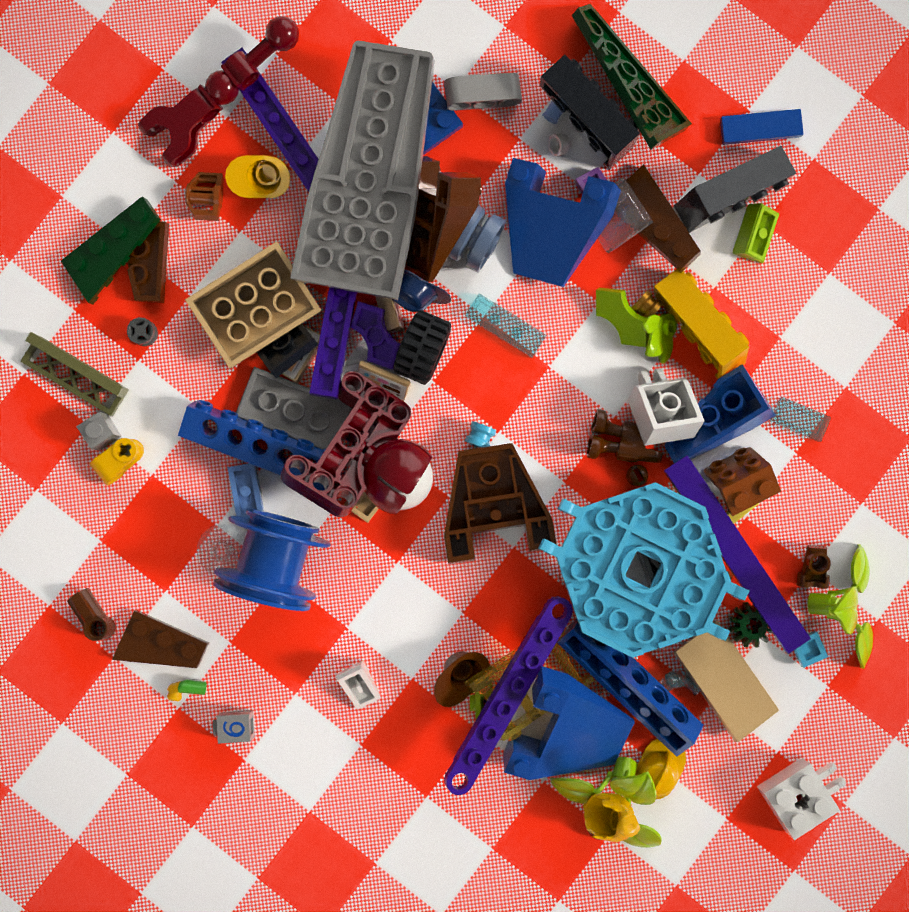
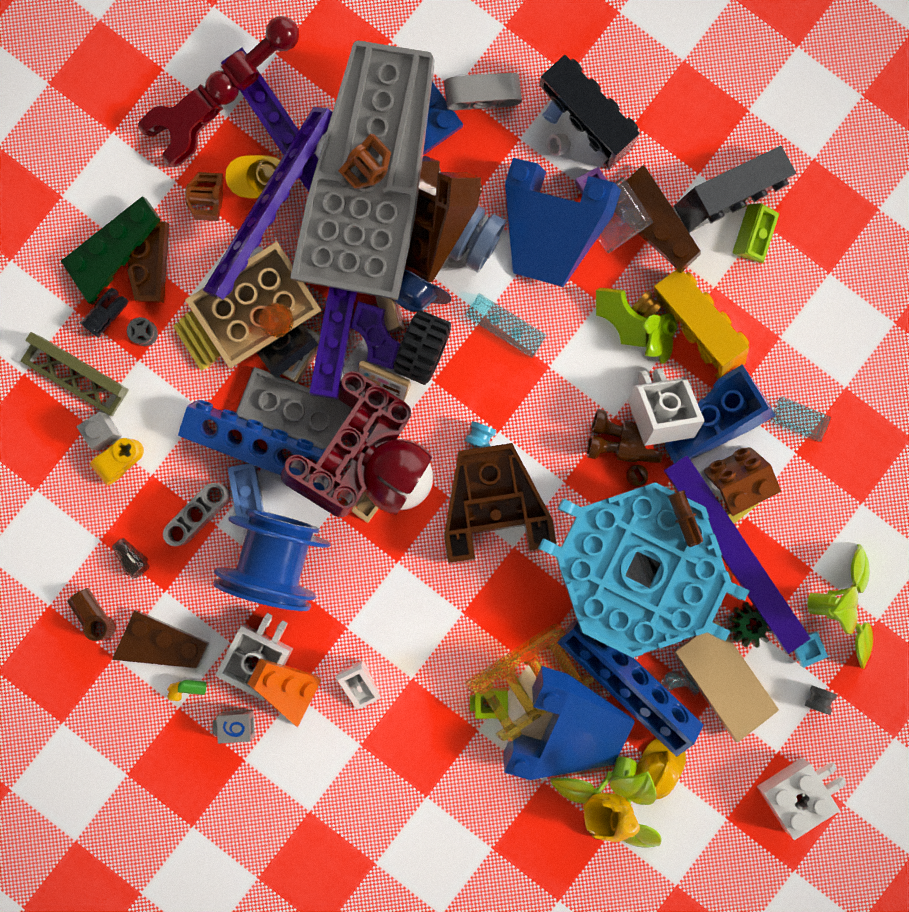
(104, 312): none -> black hinge
(130, 558): none -> clear smoke cone
(185, 521): none -> light grey beam
(195, 343): none -> light yellow tile
(215, 536): clear dish -> none
(250, 642): none -> white hinge
(267, 204): none -> dark purple plate
(267, 322): none -> clear orange plate
(284, 688): none -> orange wing
(366, 163): none -> dark orange piece
(458, 668): reddish brown piece -> none
(507, 695): dark purple plate -> none
(643, 97): dark green wing -> none
(686, 518): none -> reddish brown axle
(761, 126): blue tile -> none
(815, 573): reddish brown plate -> none
(821, 700): none -> dark grey wheel

